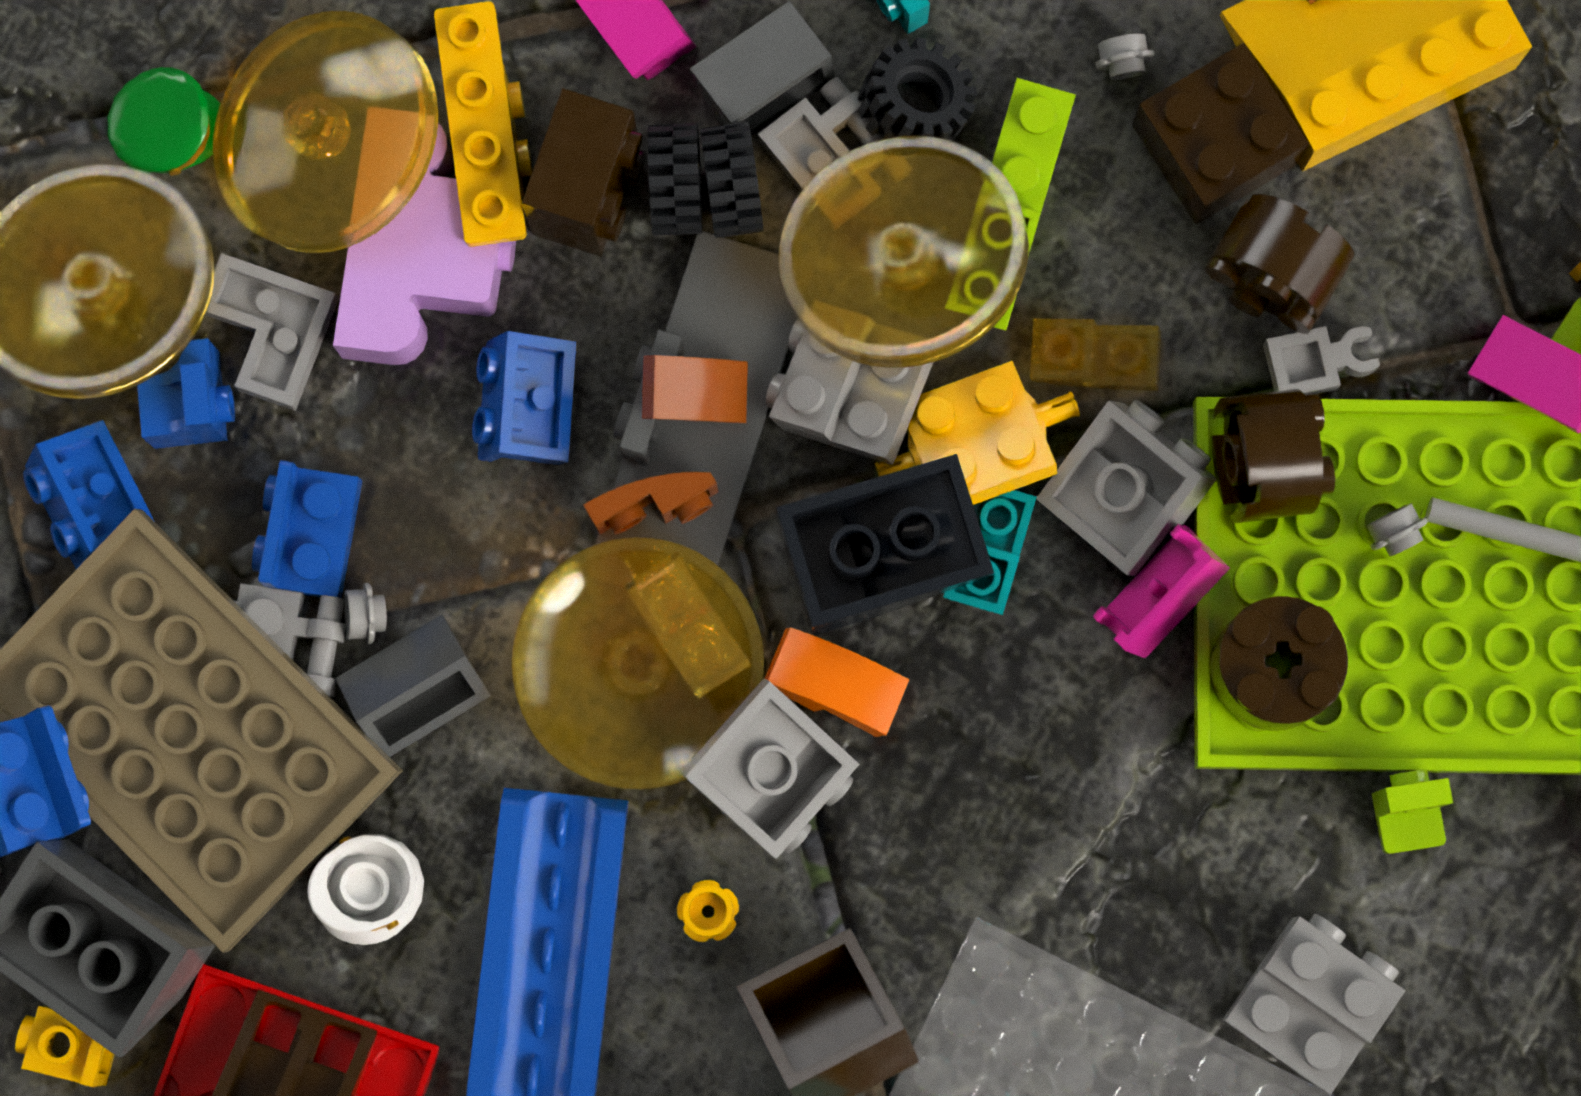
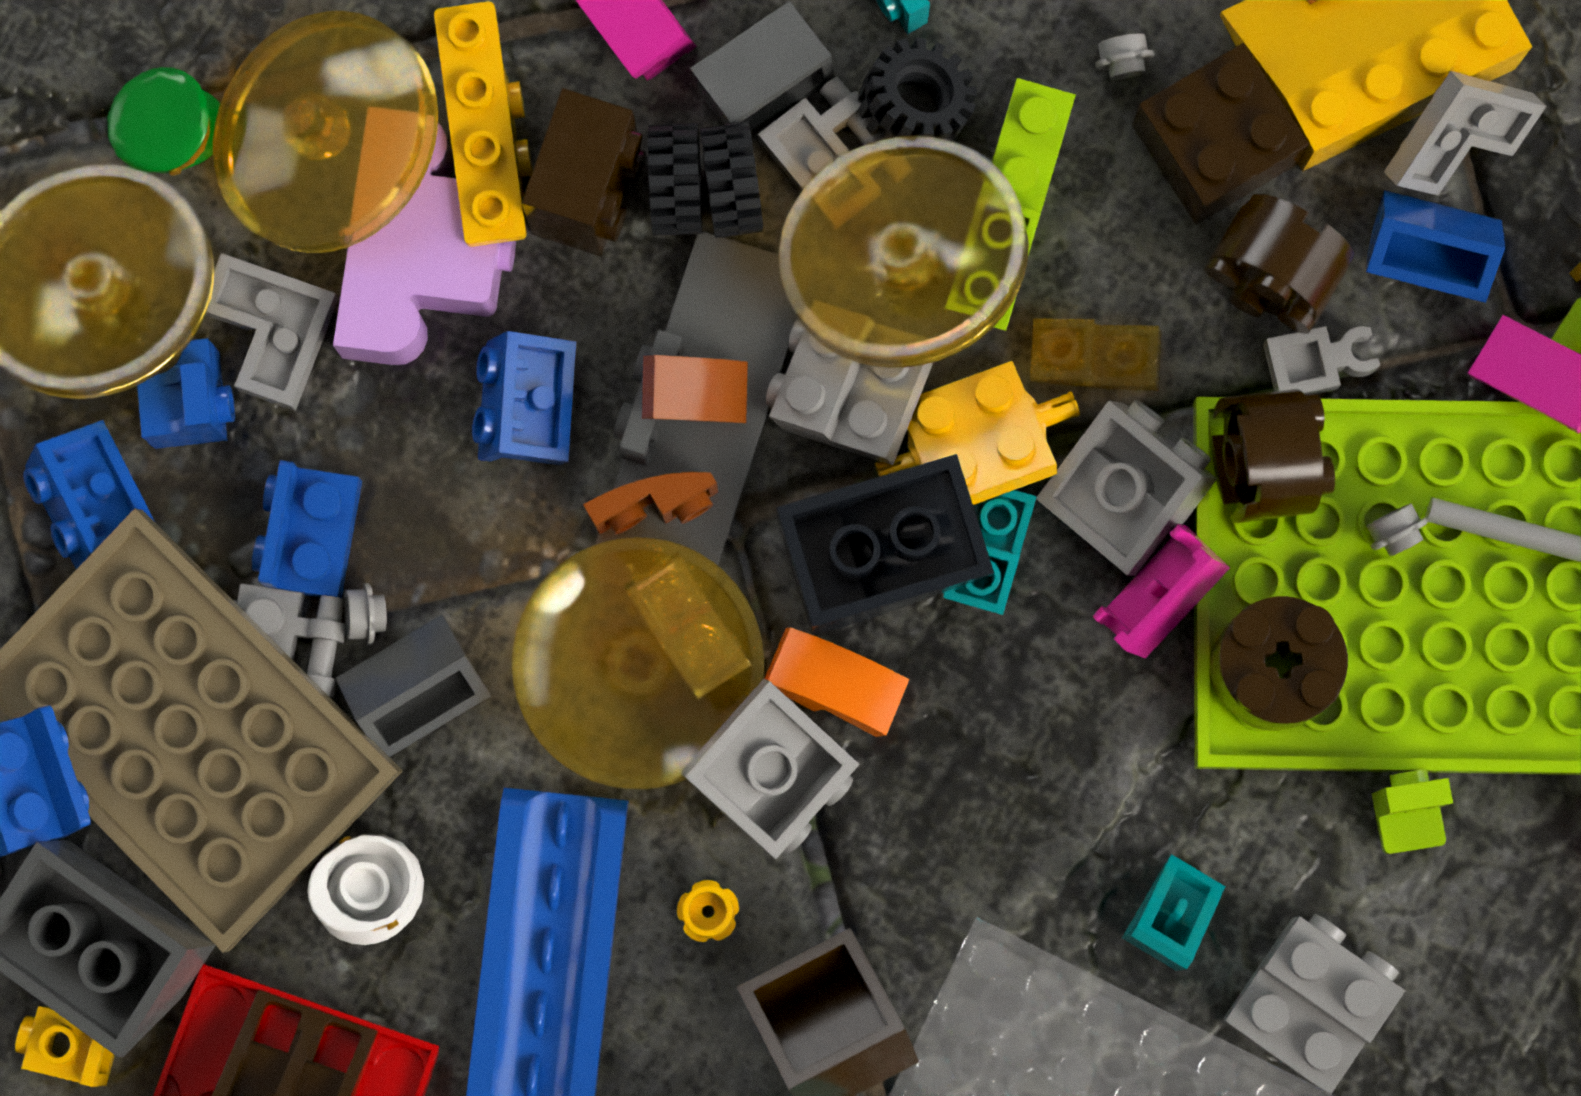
(1175, 914): none -> teal slope
(1435, 246): none -> blue brick
(1459, 116): none -> light grey plate

